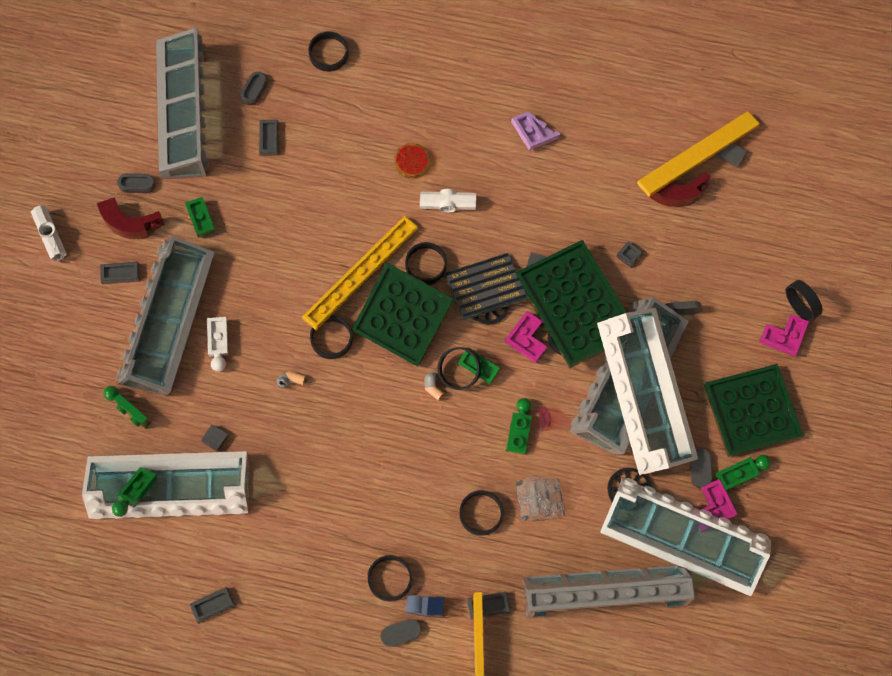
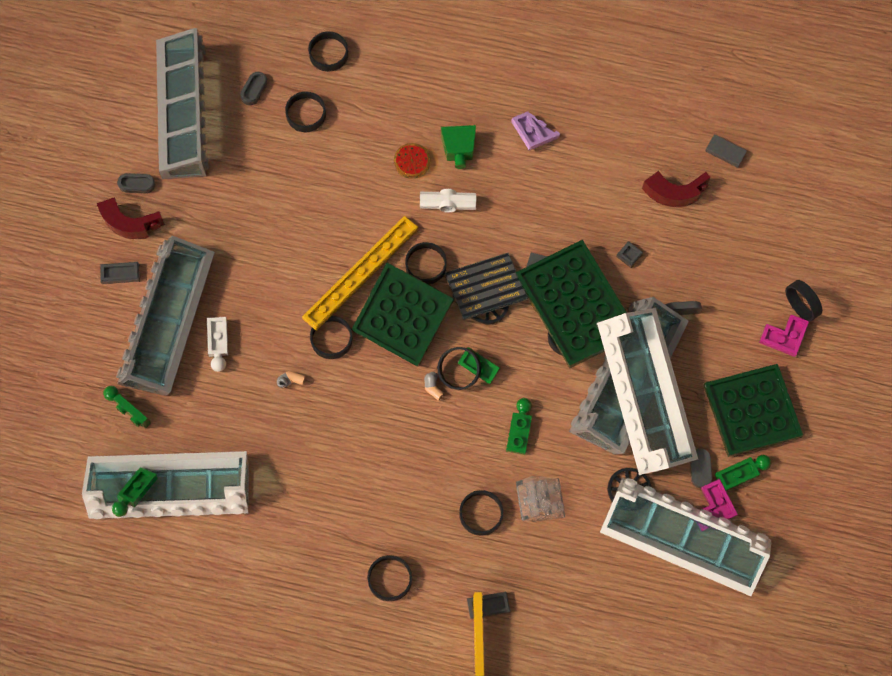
(44, 224): white piece -> none
(200, 217): green plate -> none
(212, 605): dark grey tile -> none
(214, 438): dark grey tile -> none
(268, 138): dark grey tile -> none
(301, 95): none -> black tyre
(400, 633): dark grey tile -> none
(425, 606): leg -> none
(458, 144): none -> green torso
(522, 340): dark pink plate -> none
(544, 418): clear pink tile -> none
(607, 588): light grey window -> none
(698, 154): yellow tile -> none

